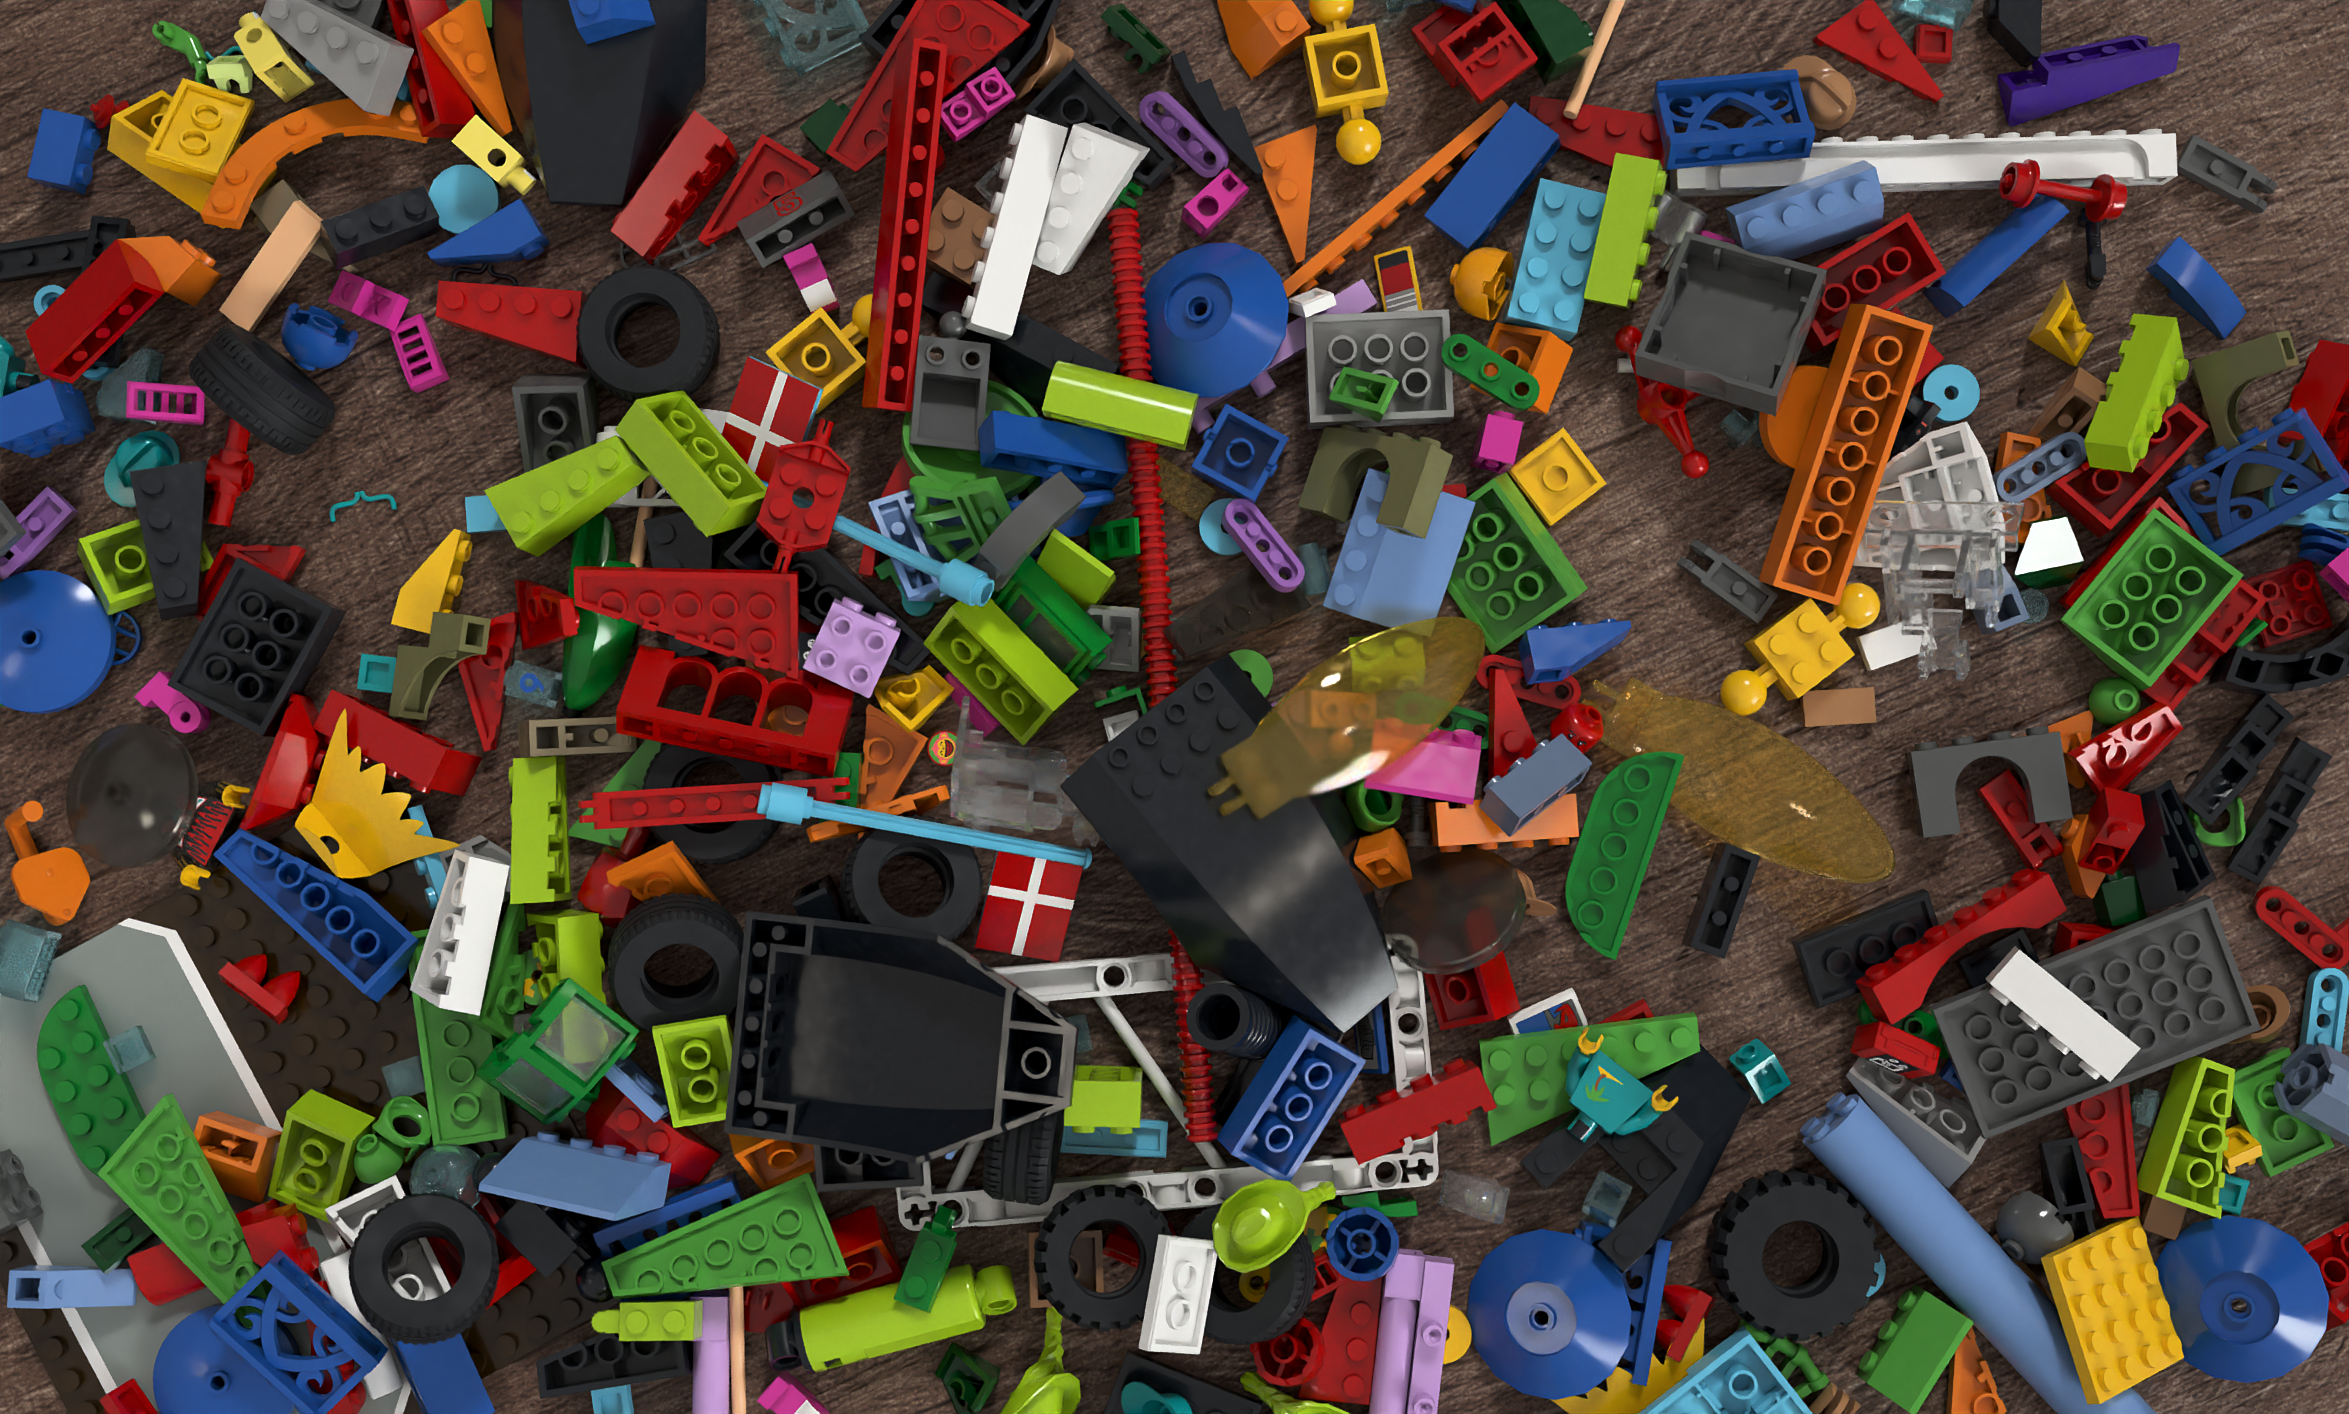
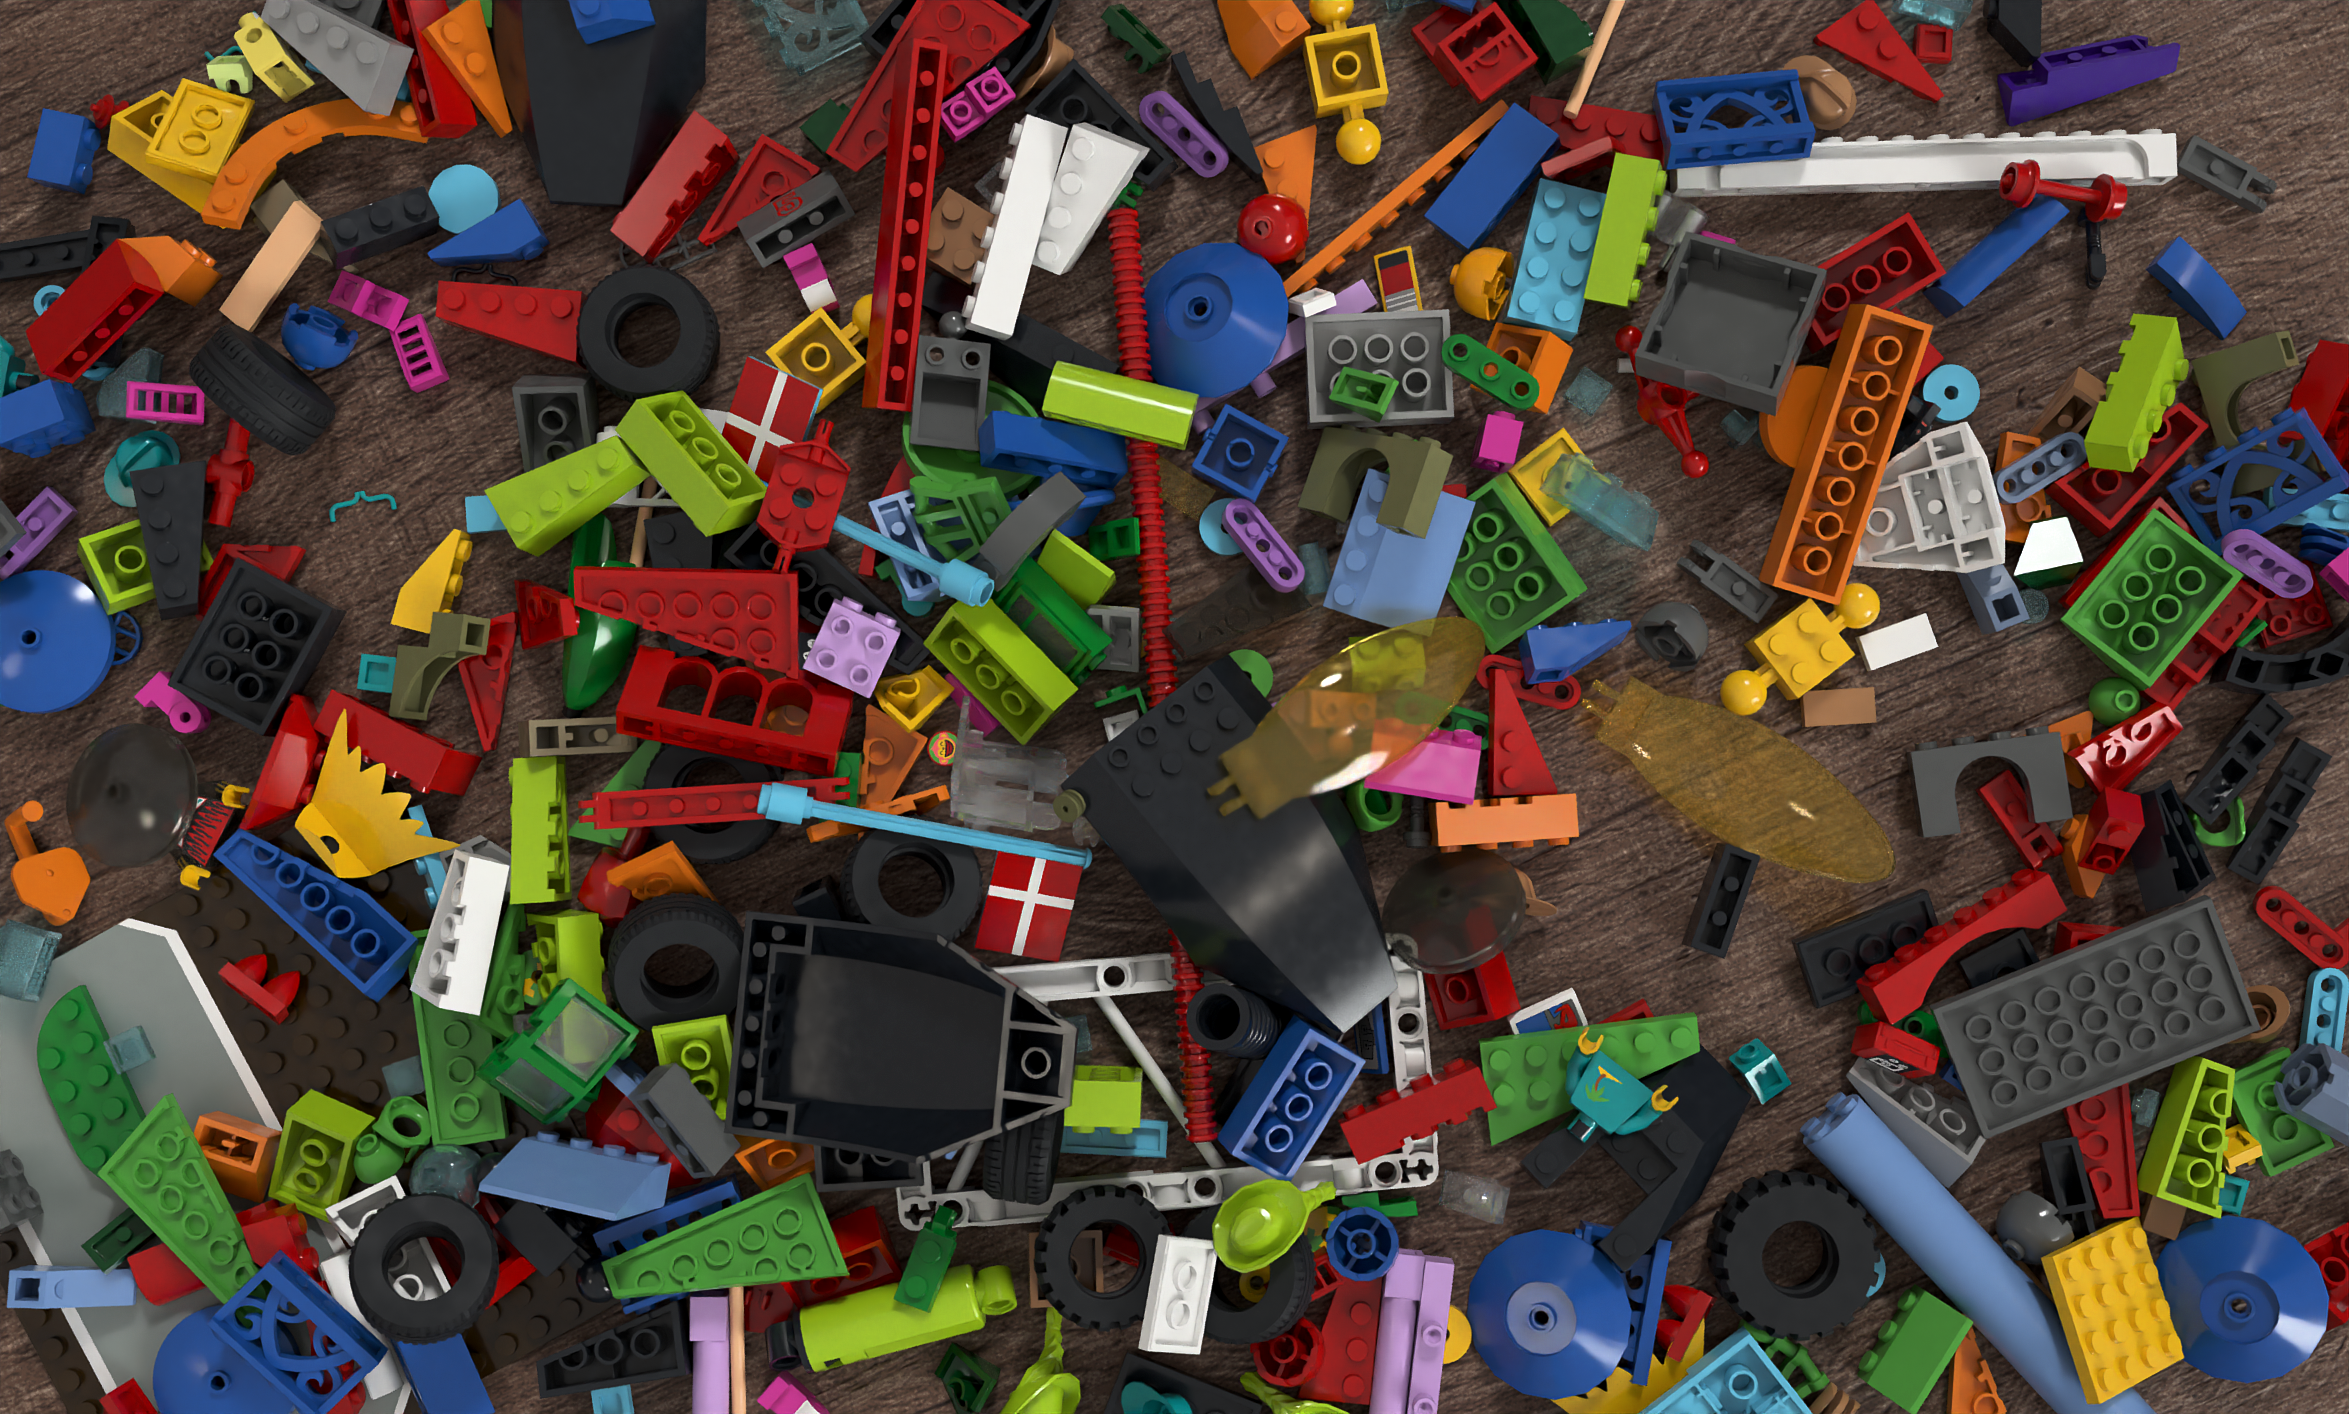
(186, 43): bright green arm -> none
(486, 148): light yellow torso -> none
(533, 683): clear light blue brick -> none
(652, 1320): lime hinge -> none
(684, 1120): none -> dark grey brick
(1069, 805): none -> olive piece
(1214, 203): dark pink leg -> none
(1273, 228): none -> red cylinder
(1383, 857): orange slope -> none
(1534, 784): sand blue brick -> none
(1580, 725): red head -> none
(1583, 159): none -> red tile
(1587, 391): none -> clear light blue plate
(1602, 501): none -> clear light blue slope
(1607, 1199): clear light blue brick -> none
(1618, 846): green plate -> none
(1674, 633): none -> dark grey cylinder
(1810, 213): medium blue slope -> none
(1977, 573): clear container -> none
(2062, 329): yellow slope -> none
(2062, 1014): white wedge -> none
(2118, 900): dark green brick -> none
(2266, 563): none -> medium lavender plate

